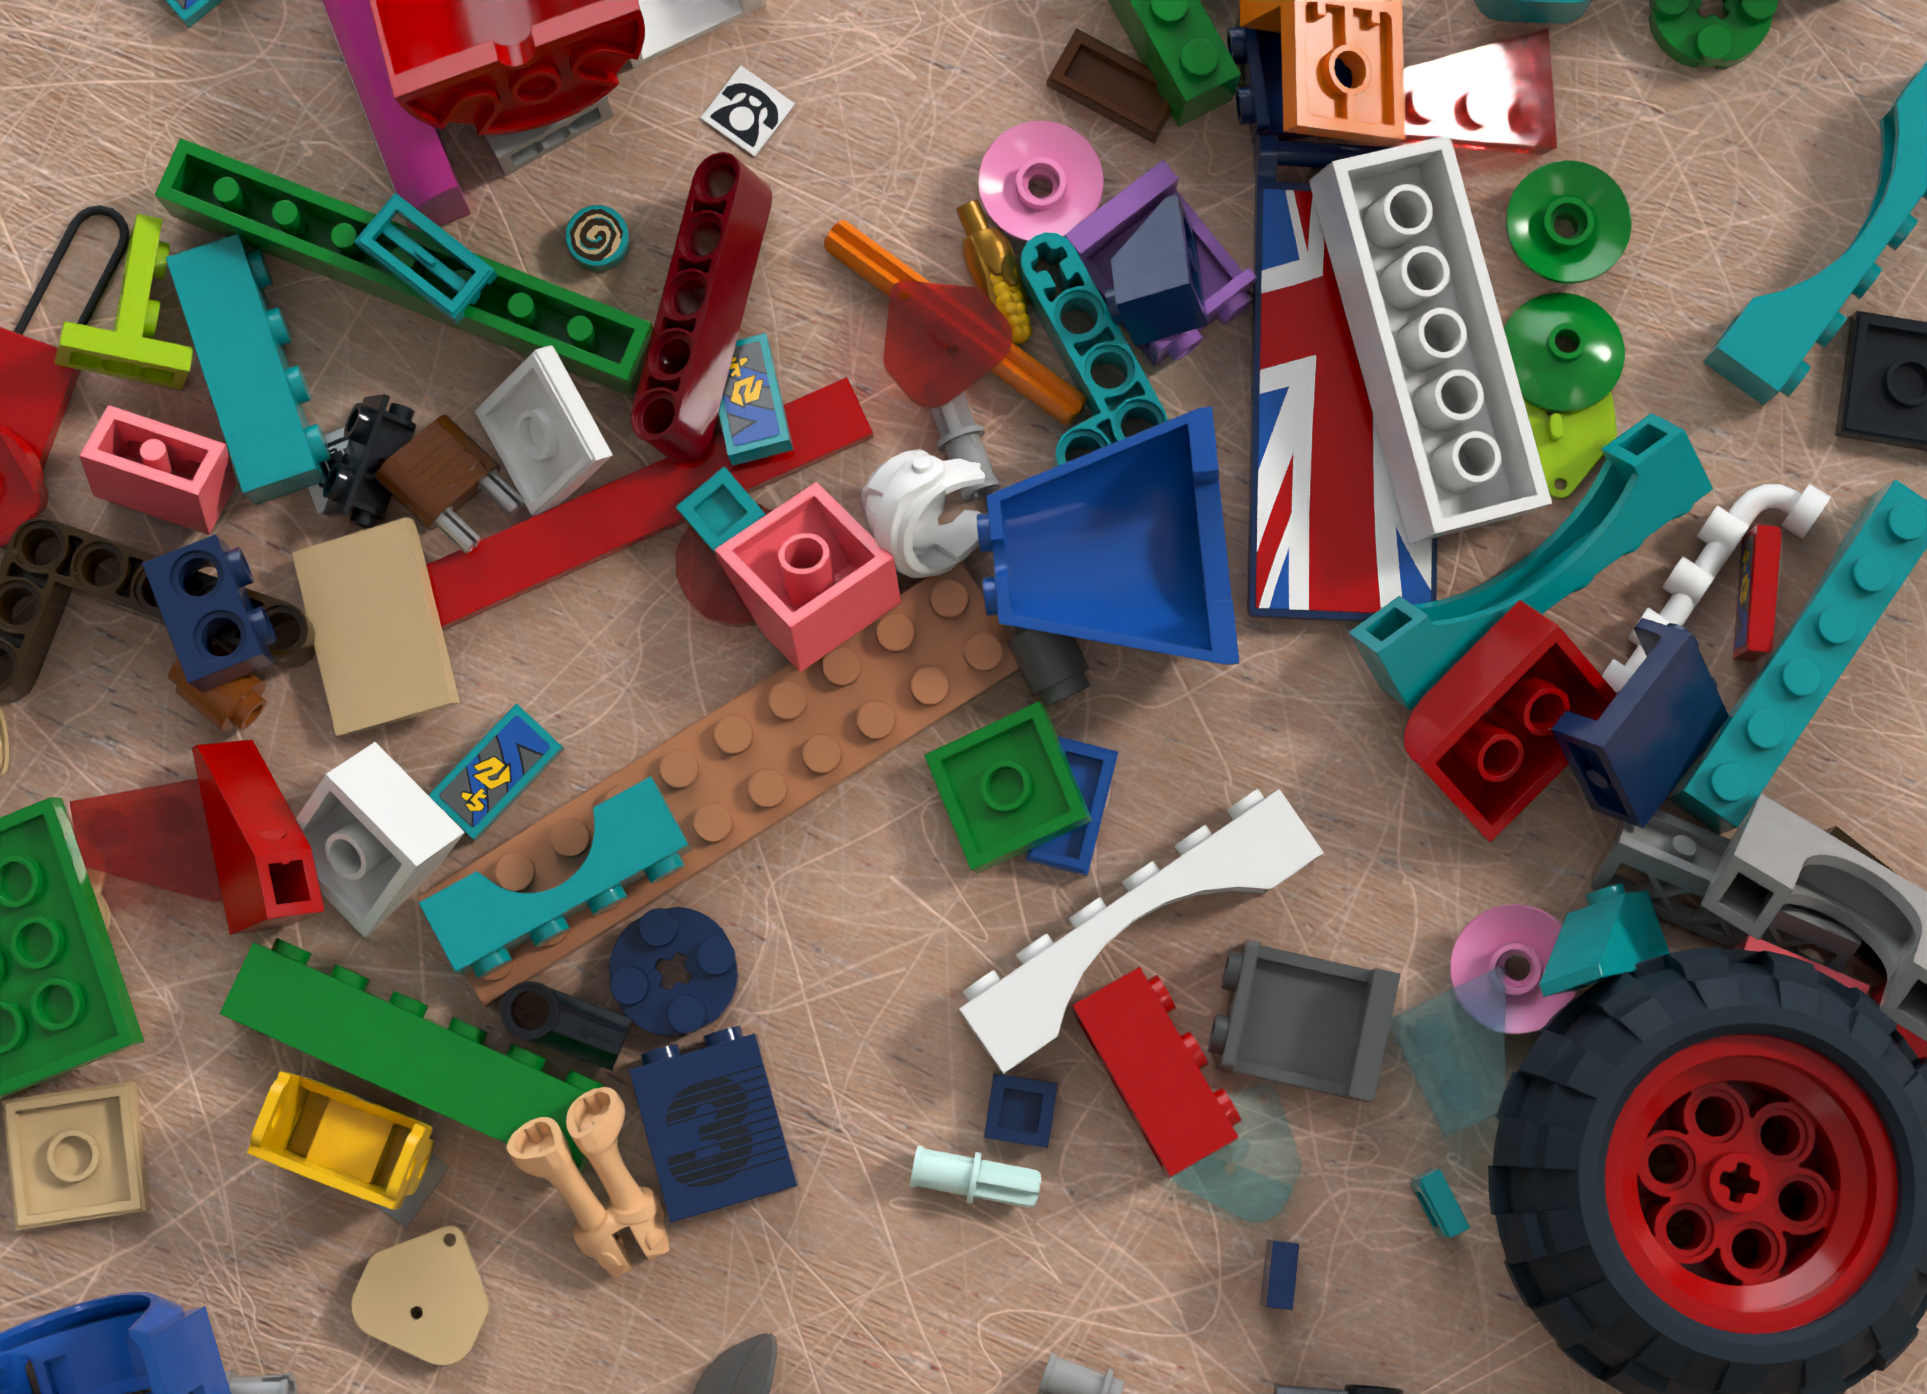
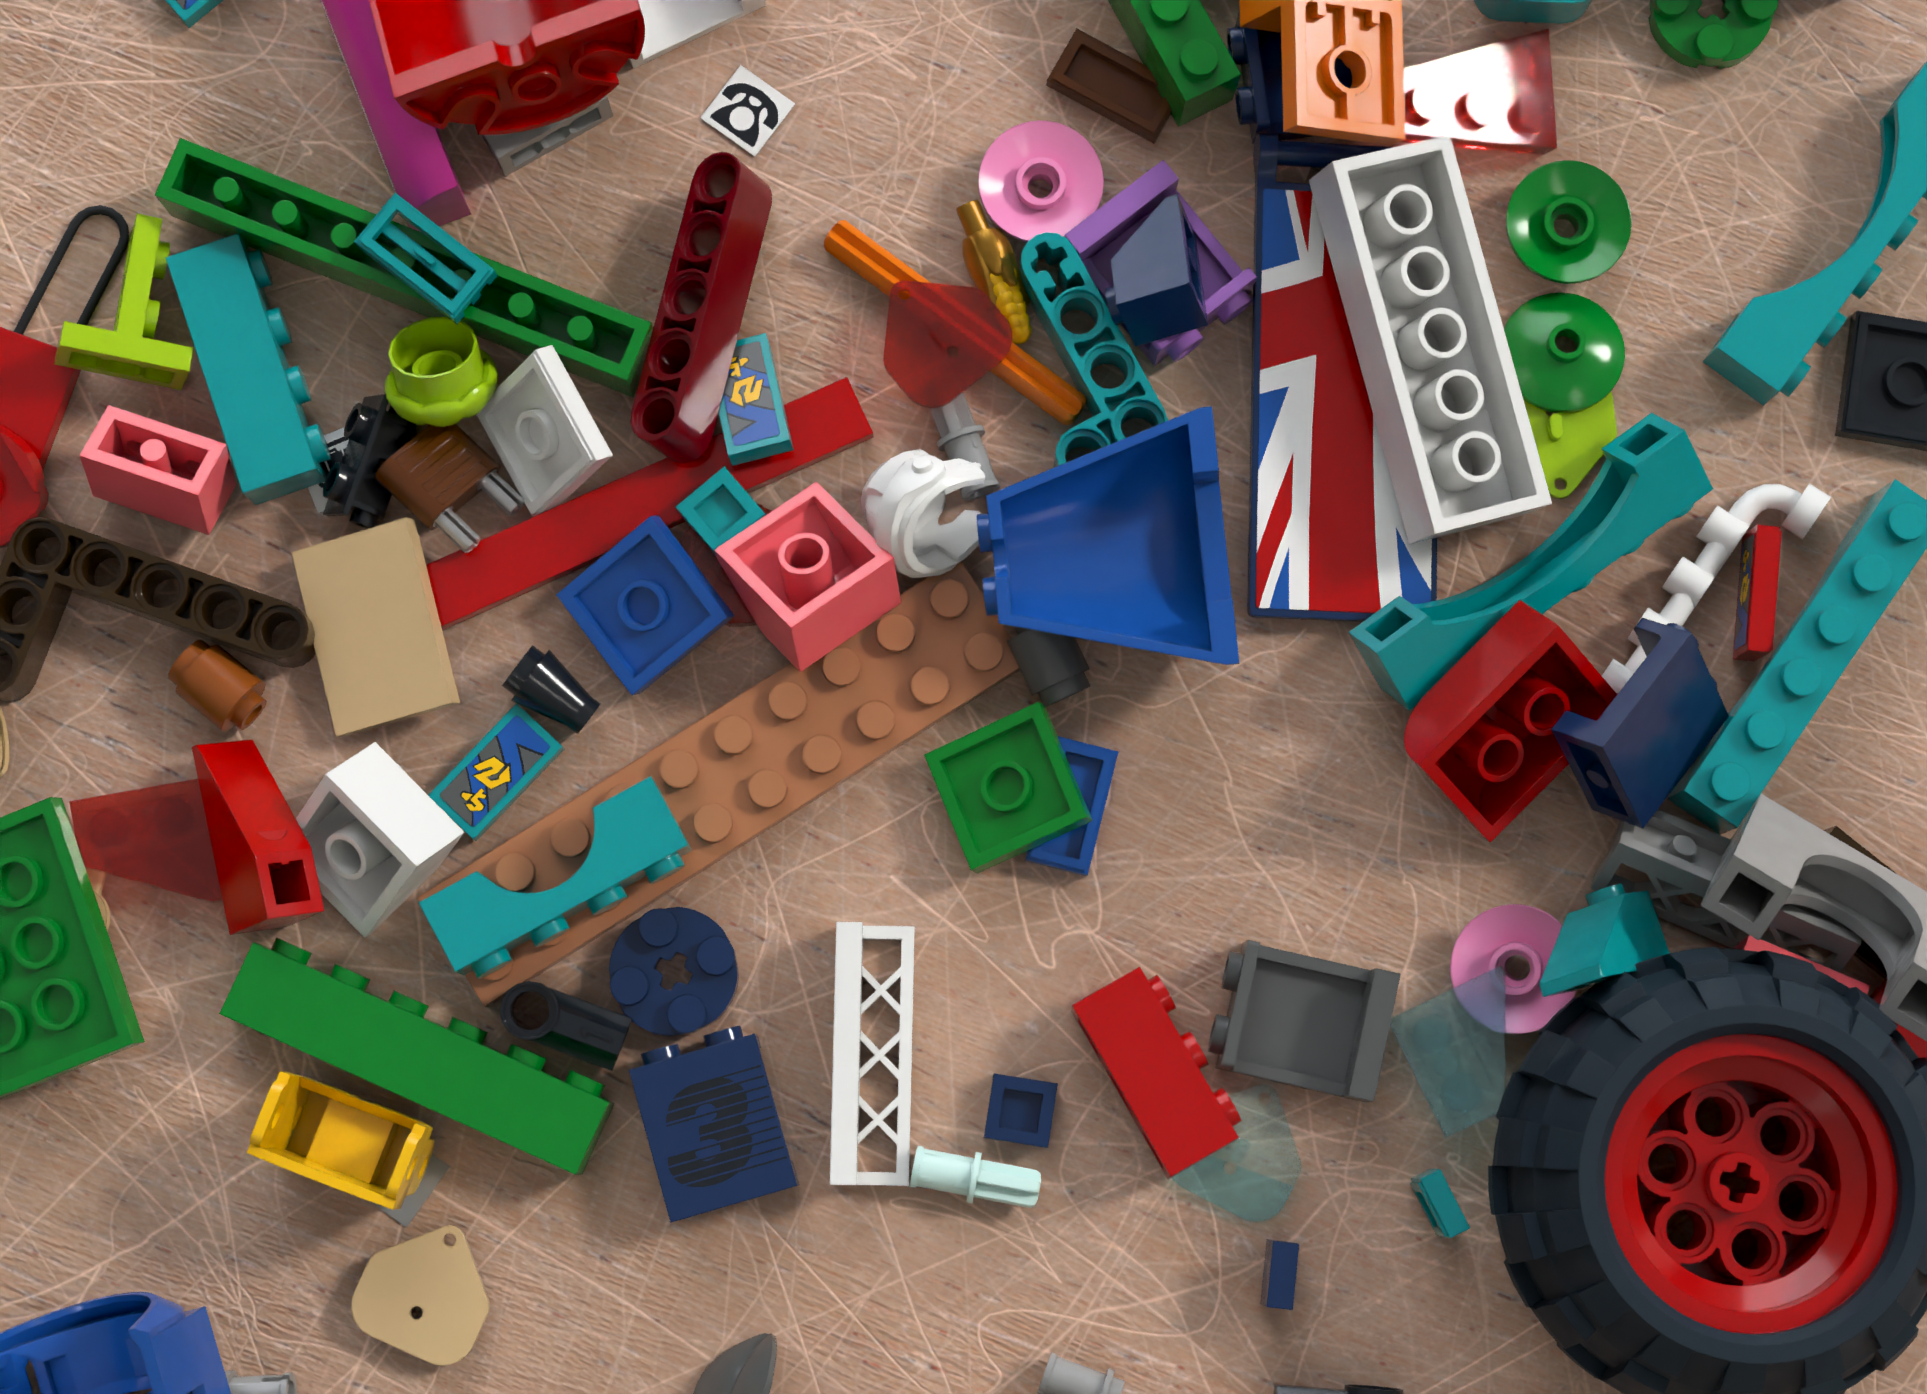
(76, 1155): tan tile -> none
(197, 619): dark blue brick -> none
(438, 373): none -> lime piece
(550, 689): none -> black cone
(594, 1126): light nougat piece -> none
(597, 238): tile -> none
(645, 605): none -> blue plate
(847, 1053): none -> white fence
(1247, 856): white arch -> none

